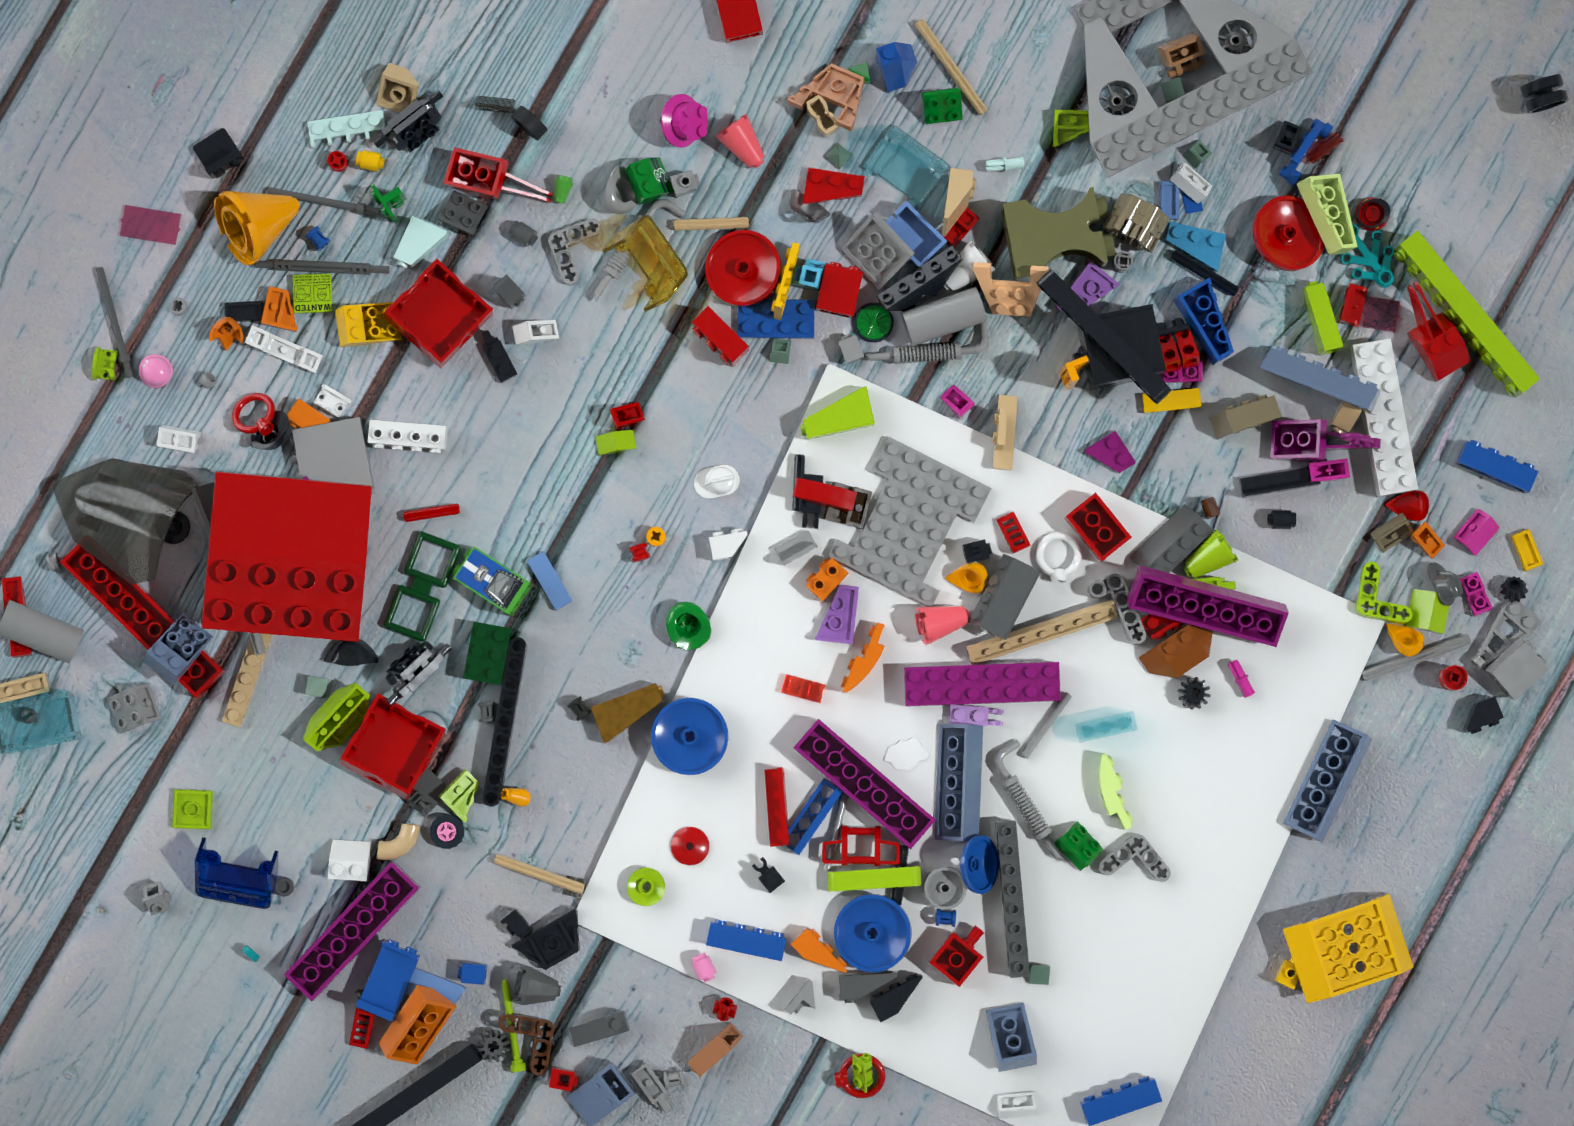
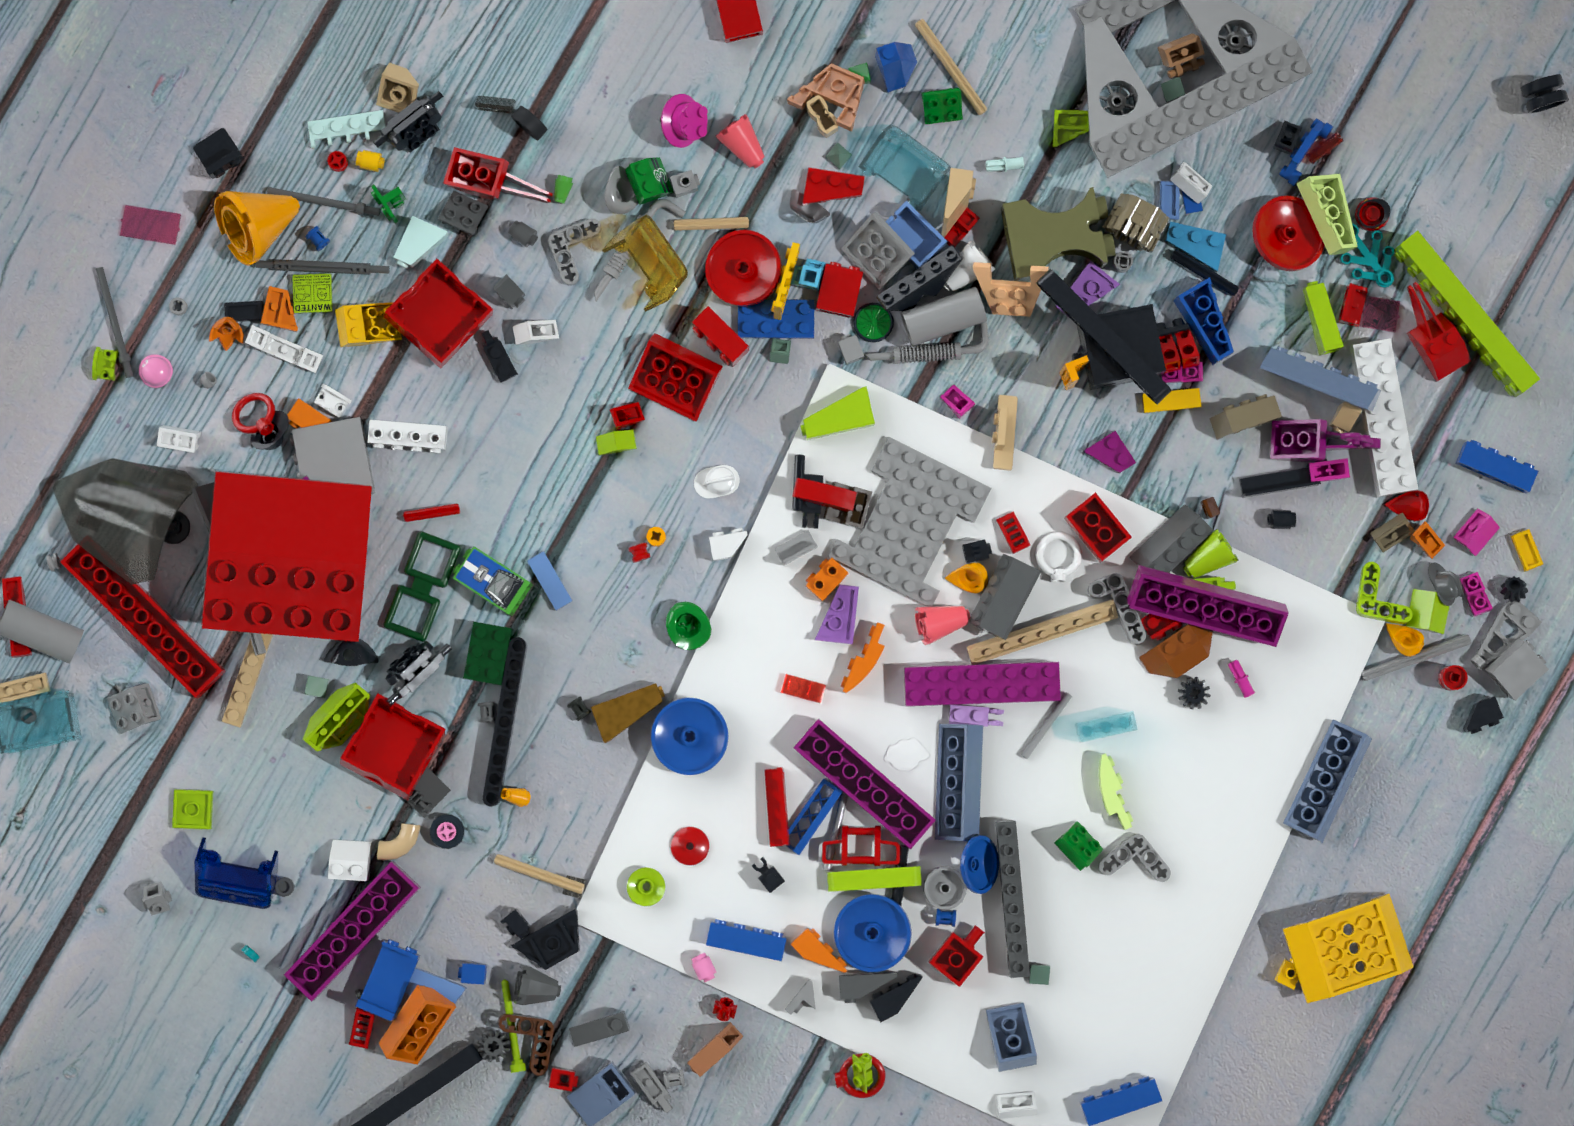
(177, 649): sand blue slope -> none
(460, 794): lime wing -> none
(675, 377): none -> red slope
(1023, 802): light grey piece -> none
(1197, 154): sand green slope -> none

